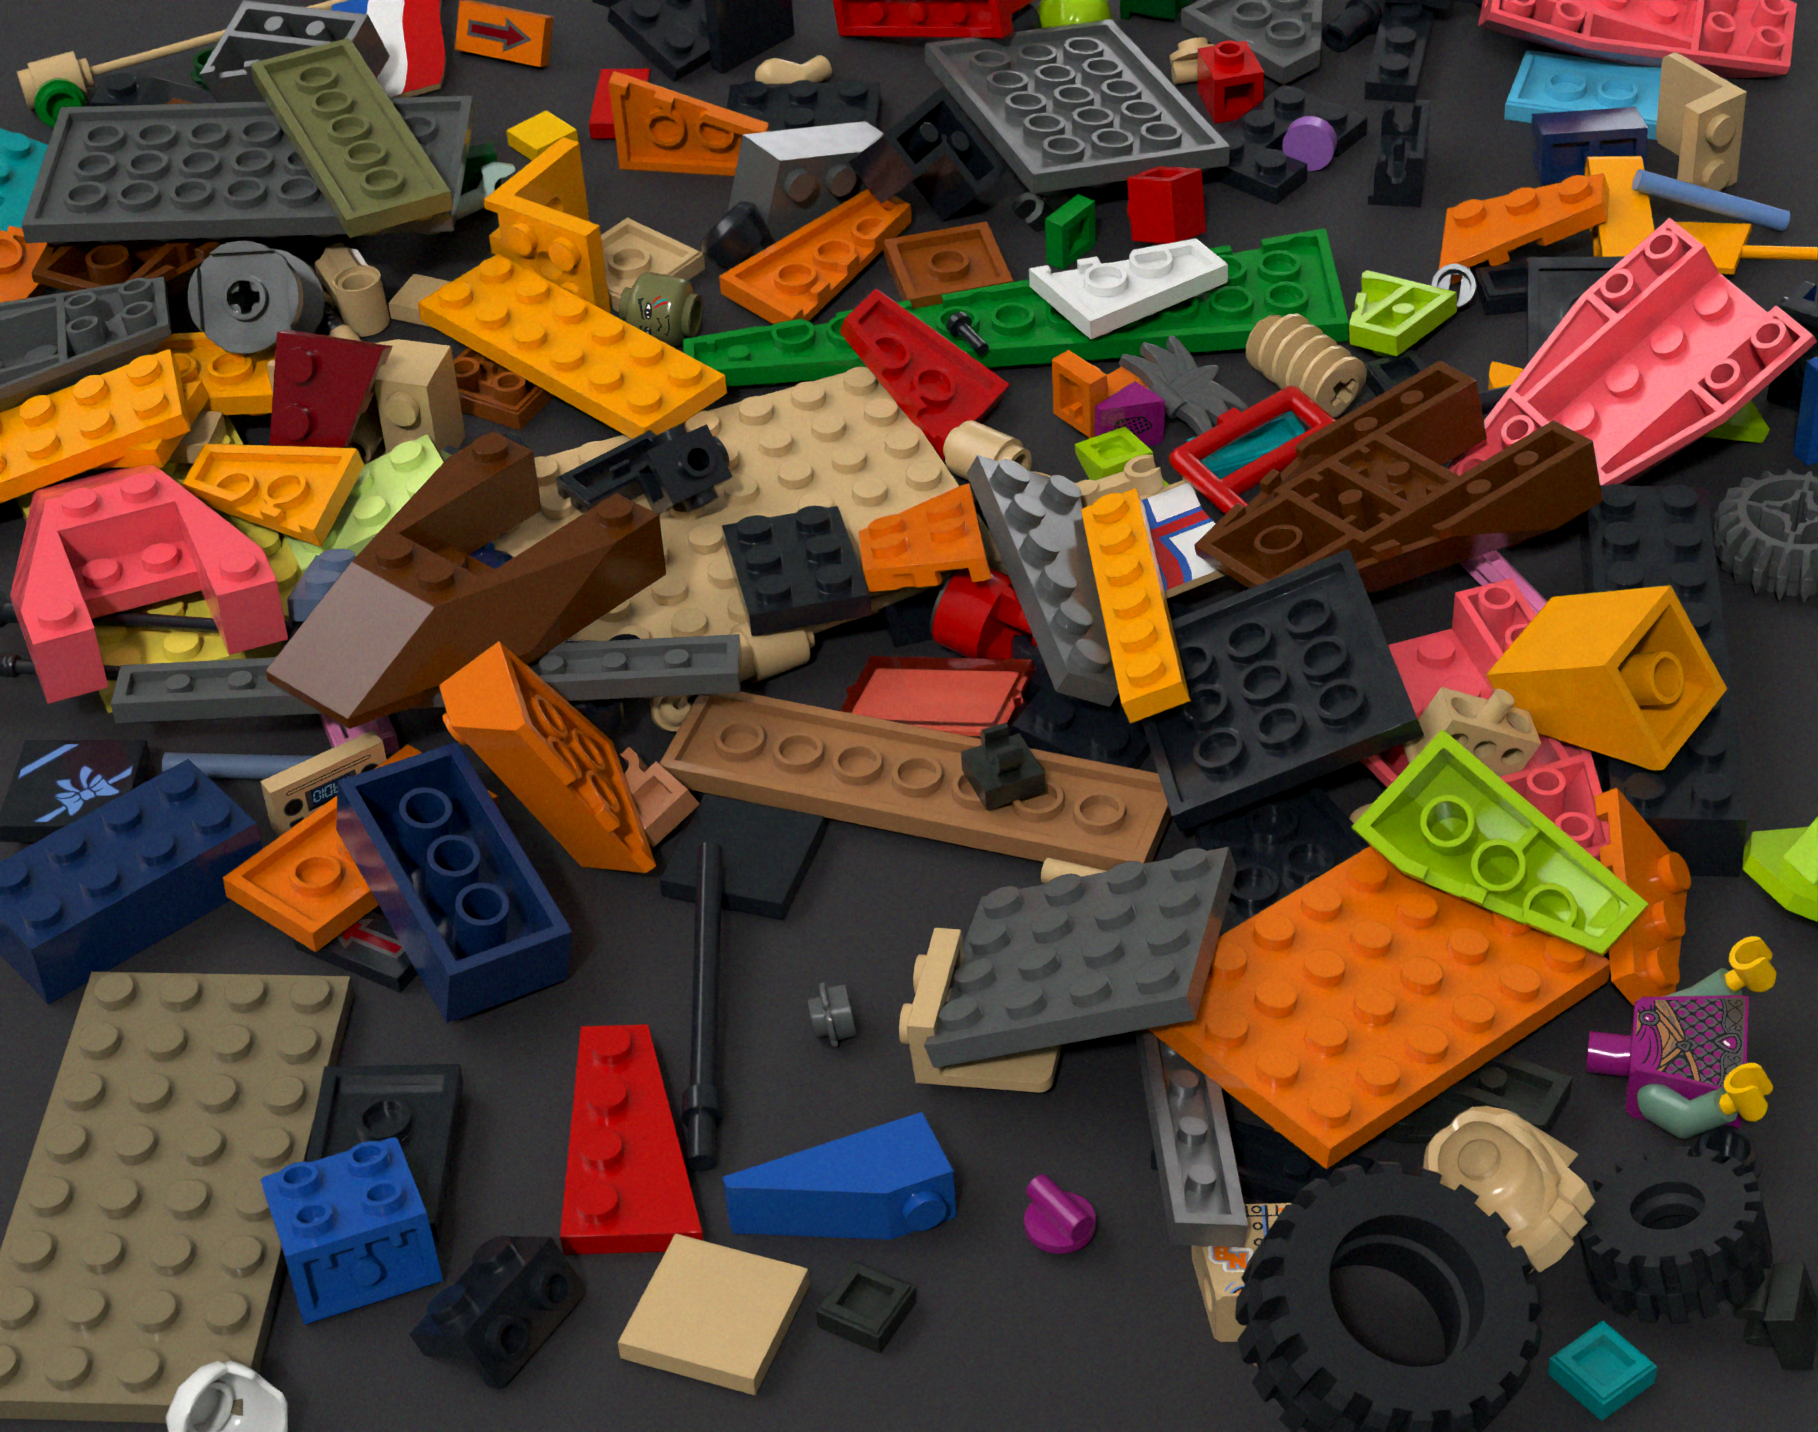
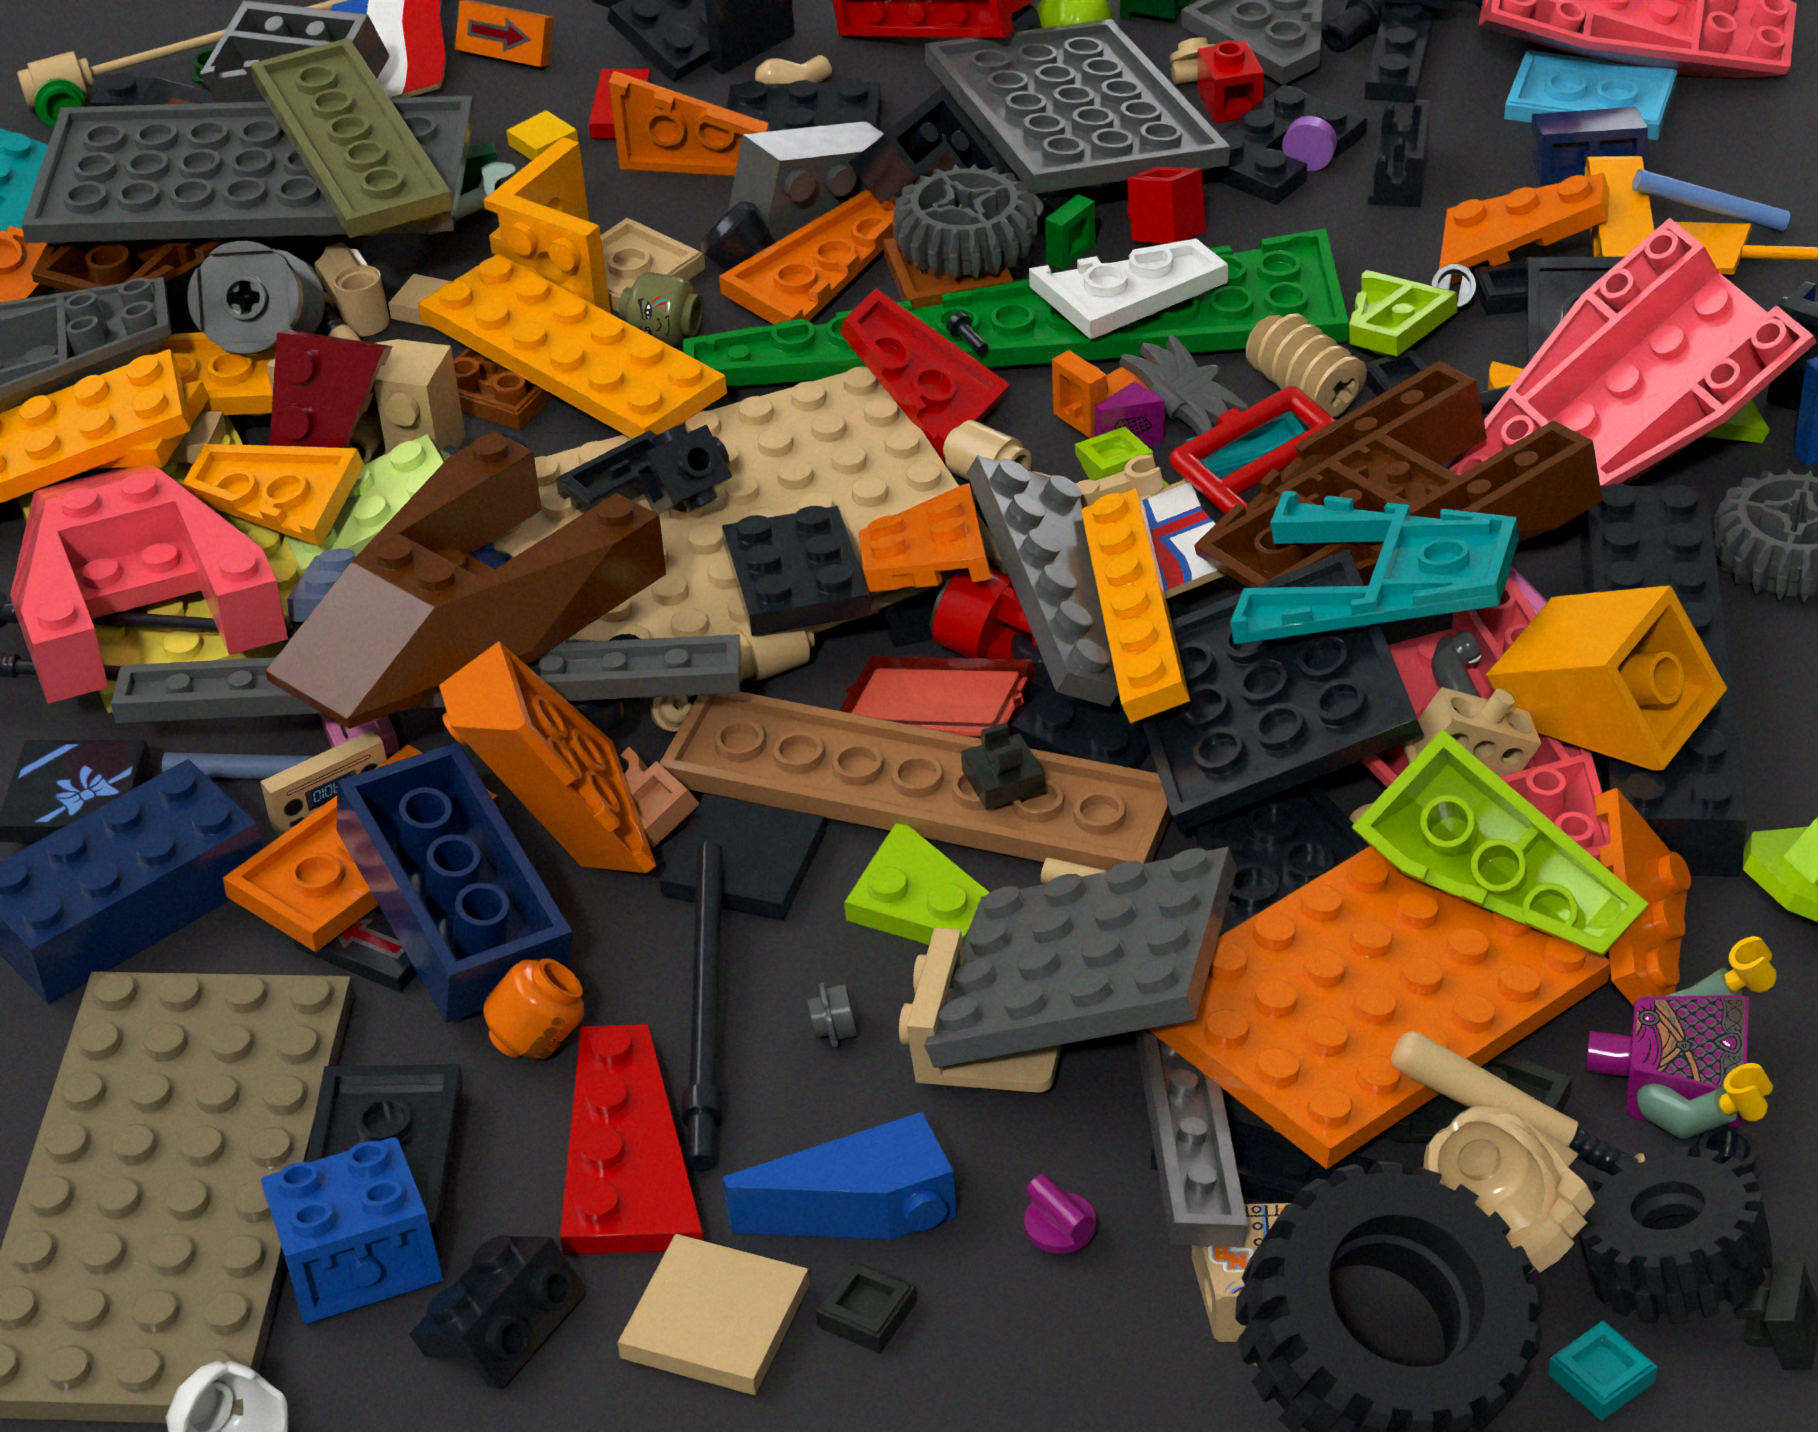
(534, 1009): none -> orange head
(913, 890): none -> lime wing
(965, 221): none -> dark grey gear
(1420, 572): none -> teal wing
(1450, 662): none -> dark grey arm
(1475, 1087): none -> tan piece
(1700, 122): tan bracket -> none

